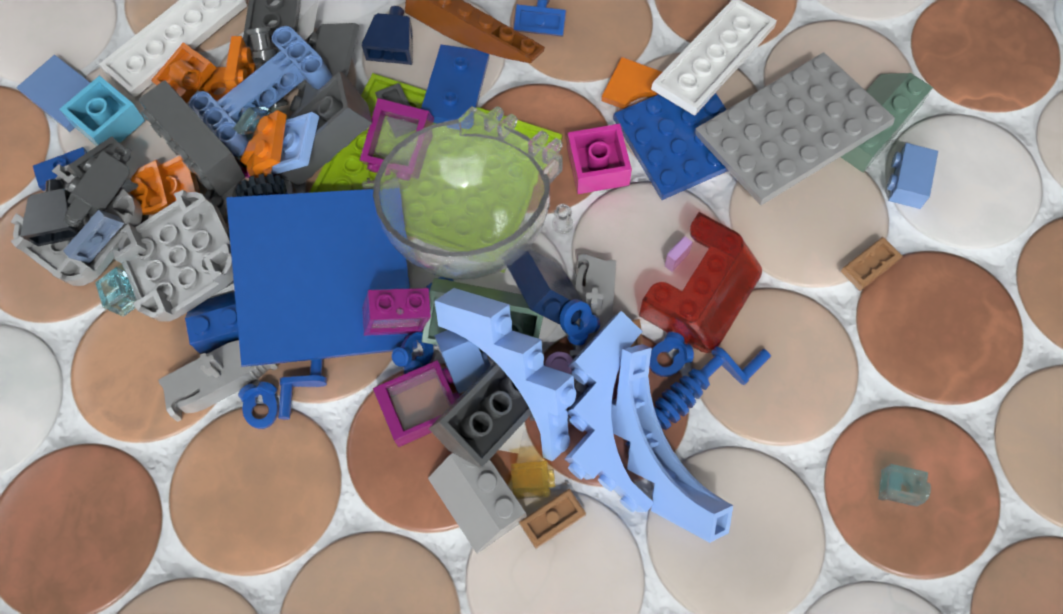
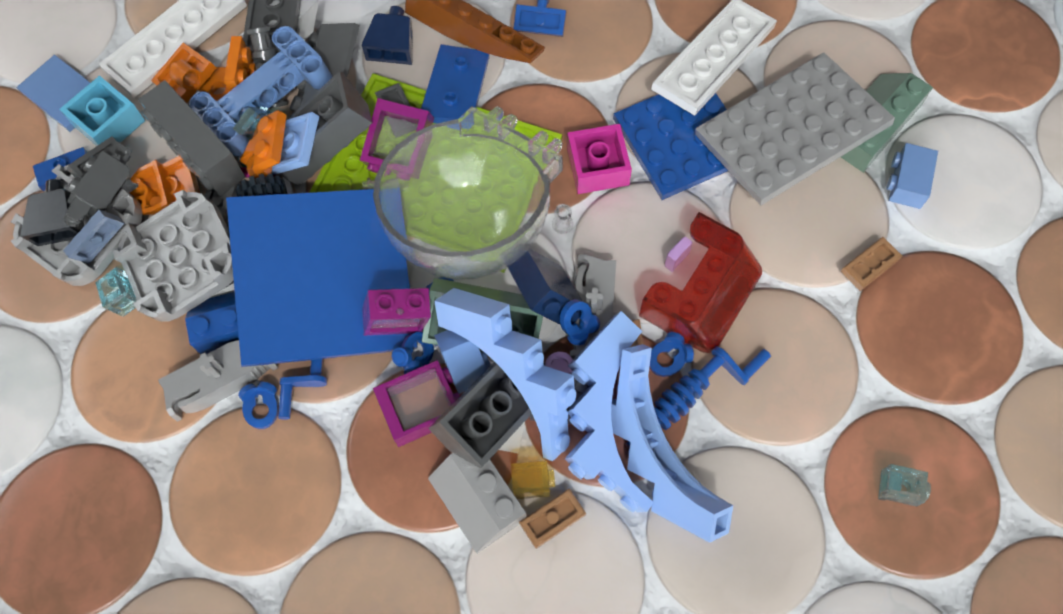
(630, 83): orange tile -> none

